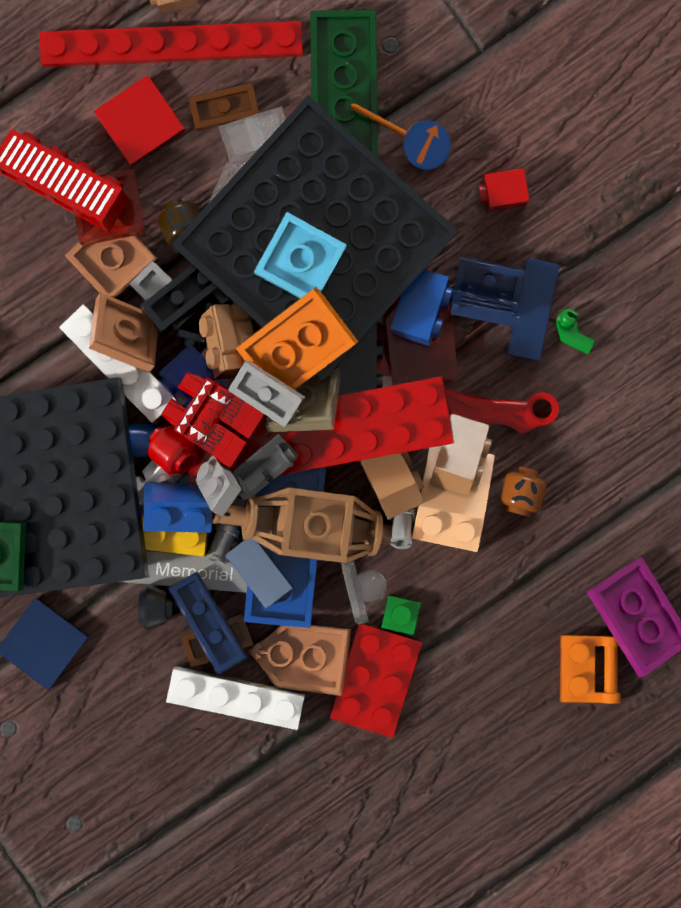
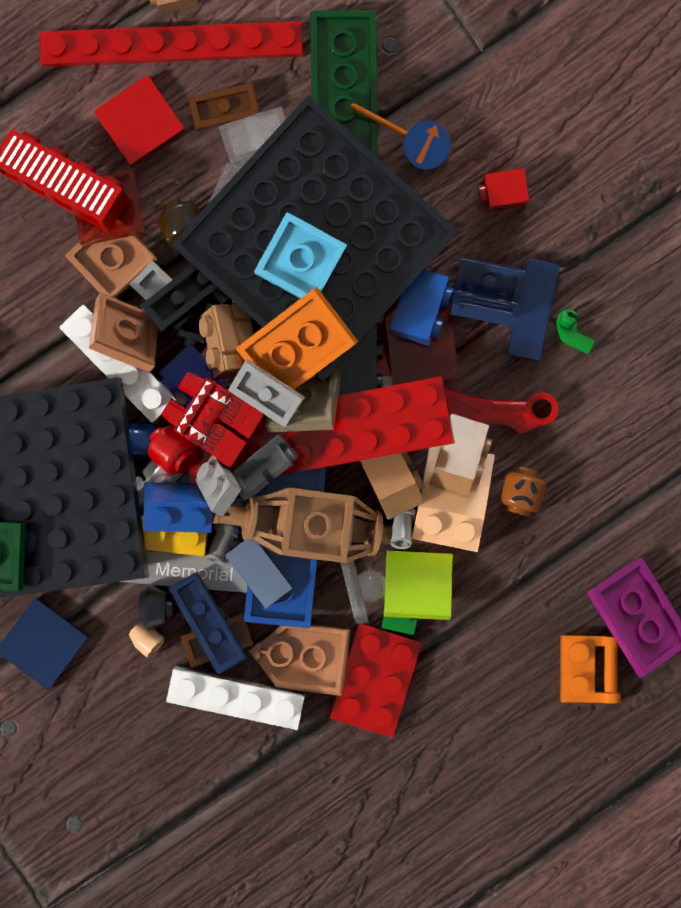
(146, 640): none -> light nougat hose
(418, 585): none -> lime tile

